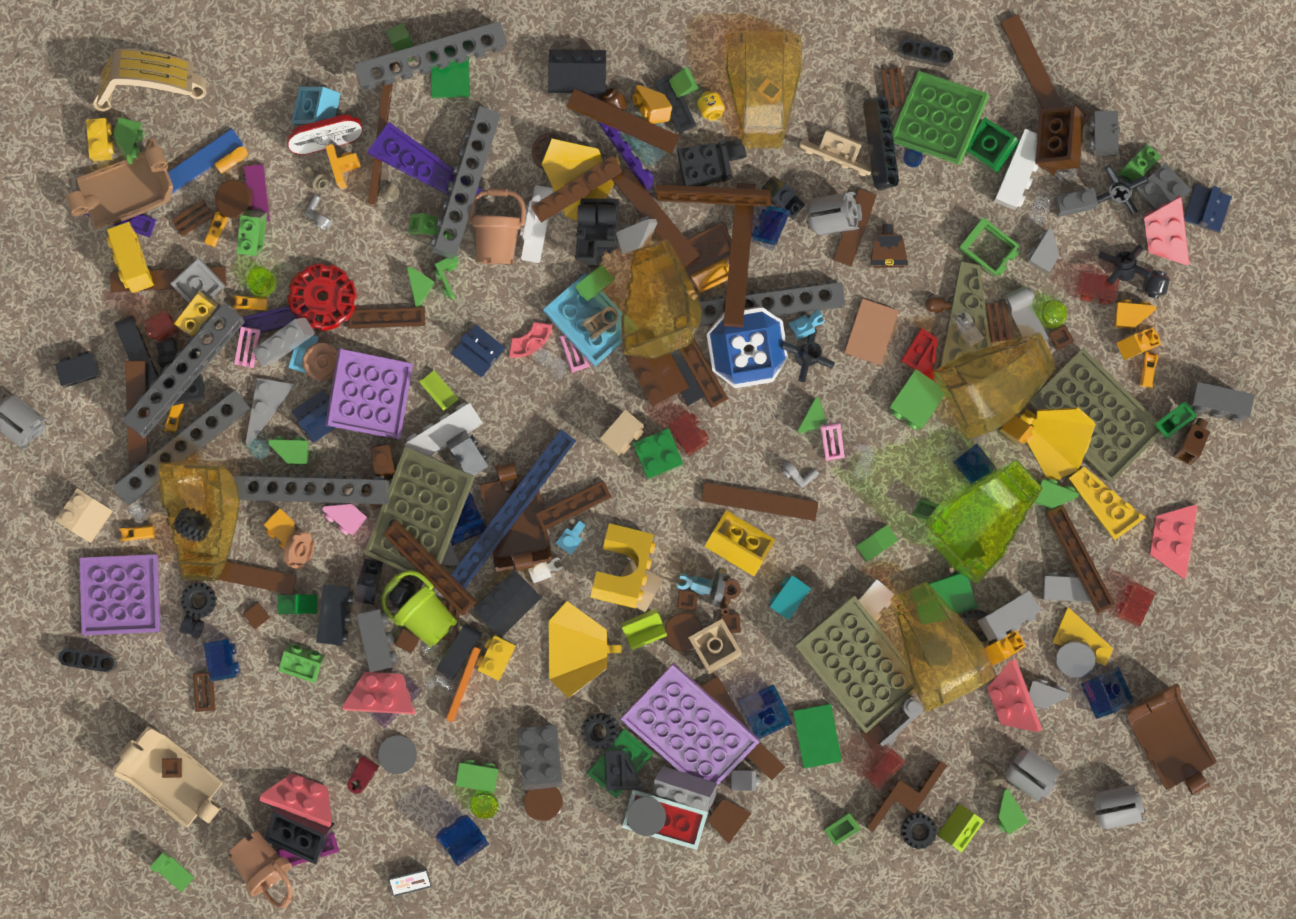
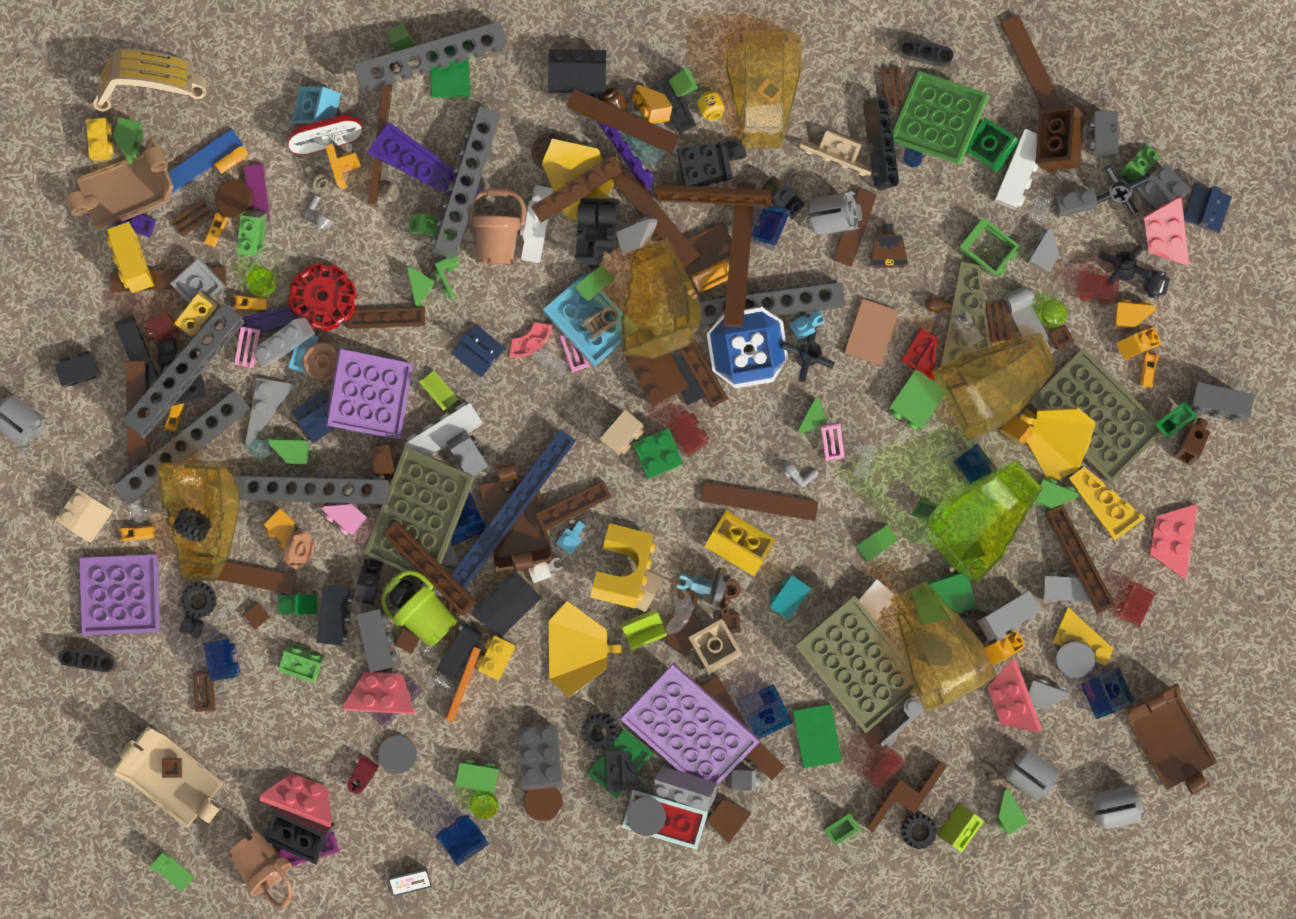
(683, 611): none -> clear piece

